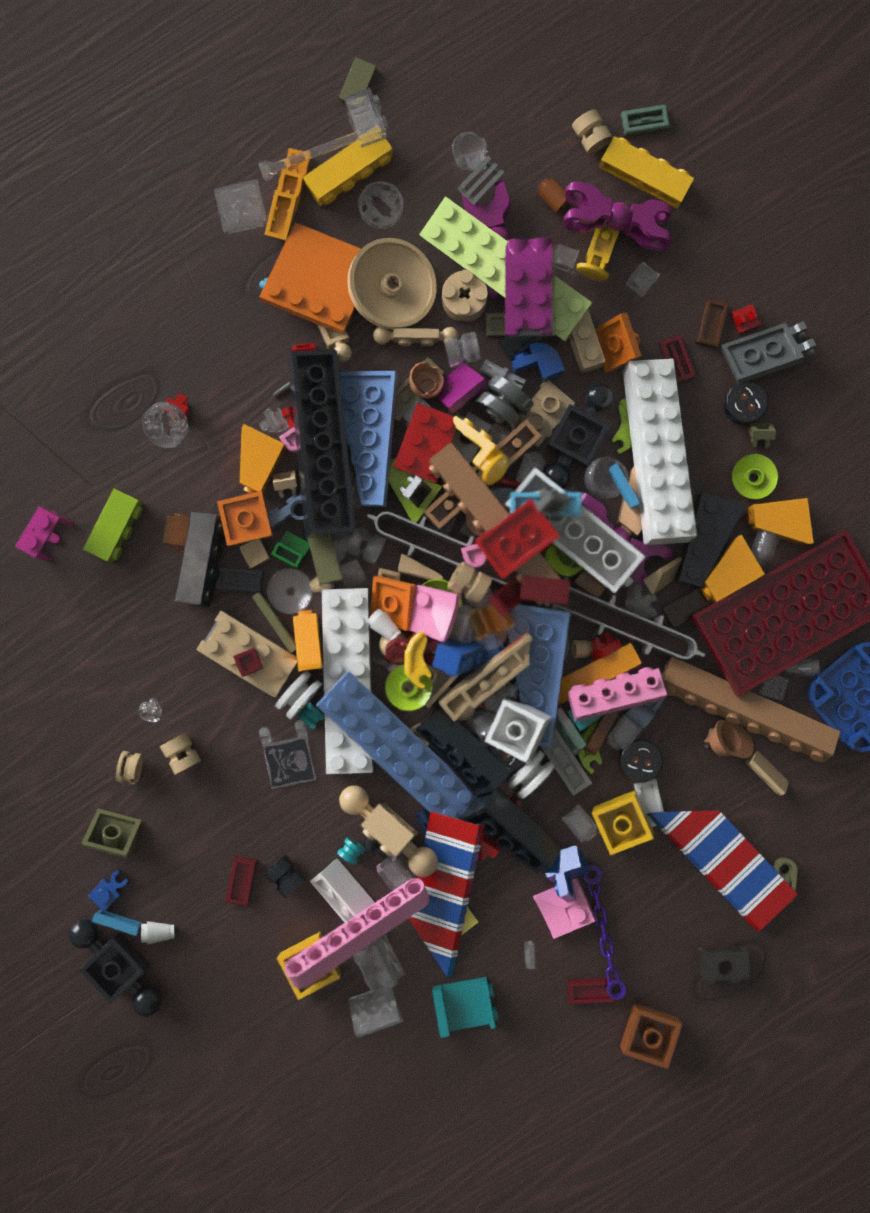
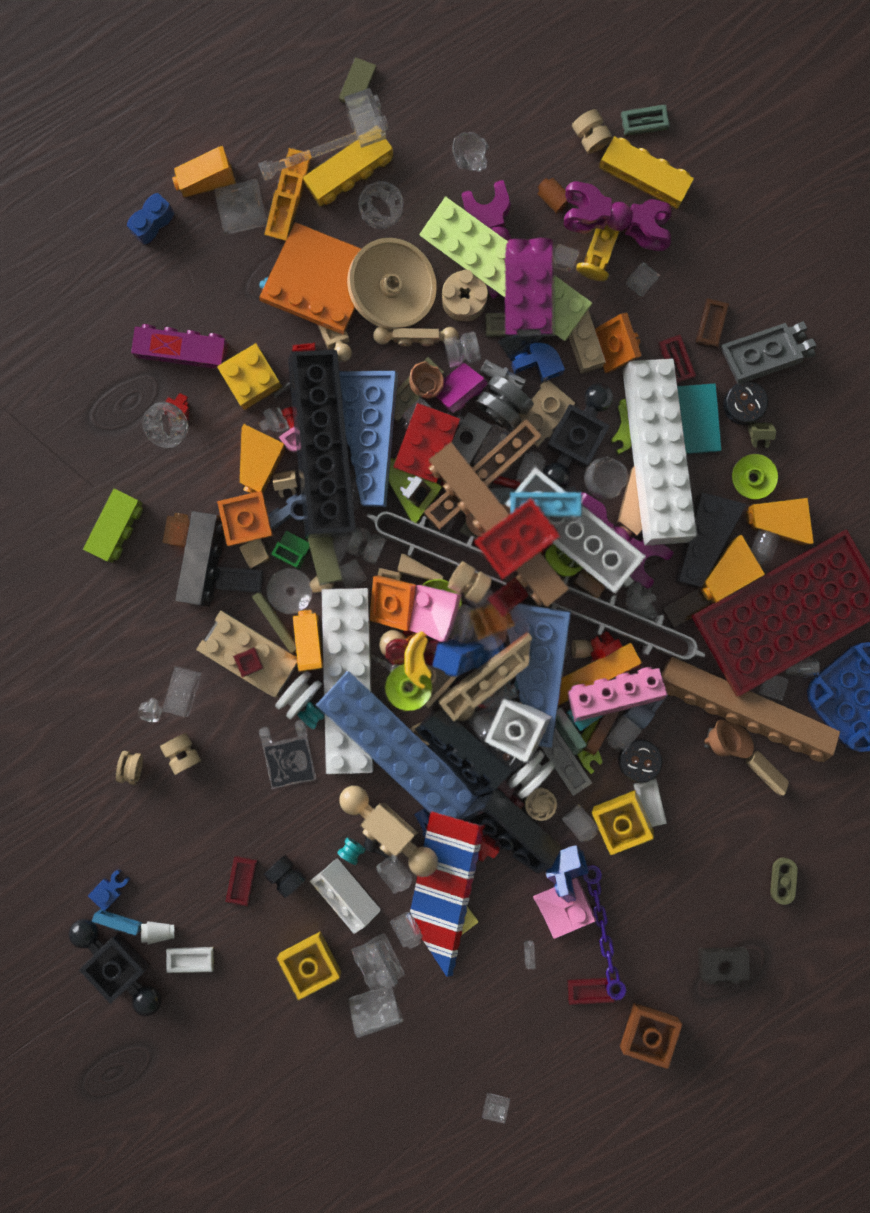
(39, 531): dark pink window -> none
(112, 833): olive slope -> none
(147, 221): none -> blue brick
(179, 347): none -> magenta brick
(181, 691): none -> clear brick
(190, 959): none -> white tile
(204, 173): none -> light orange slope
(249, 376): none -> yellow brick
(357, 933): bright pink beam -> none
(384, 625): white cone -> none
(407, 930): none -> clear brick
(464, 1005): teal panel -> none
(473, 556): bright pink tile -> none
(490, 458): yellow piece -> none
(492, 168): light grey tile -> none
(495, 1108): none -> clear tile
(540, 804): none -> tan wheel
(544, 589): dark red tile -> none
(552, 501): dark grey tile -> none
(623, 486): dark azure tile -> none
(663, 576): tan slope -> none
(699, 418): none -> teal tile
(728, 863): sticker -> none
(745, 319): red tile -> none

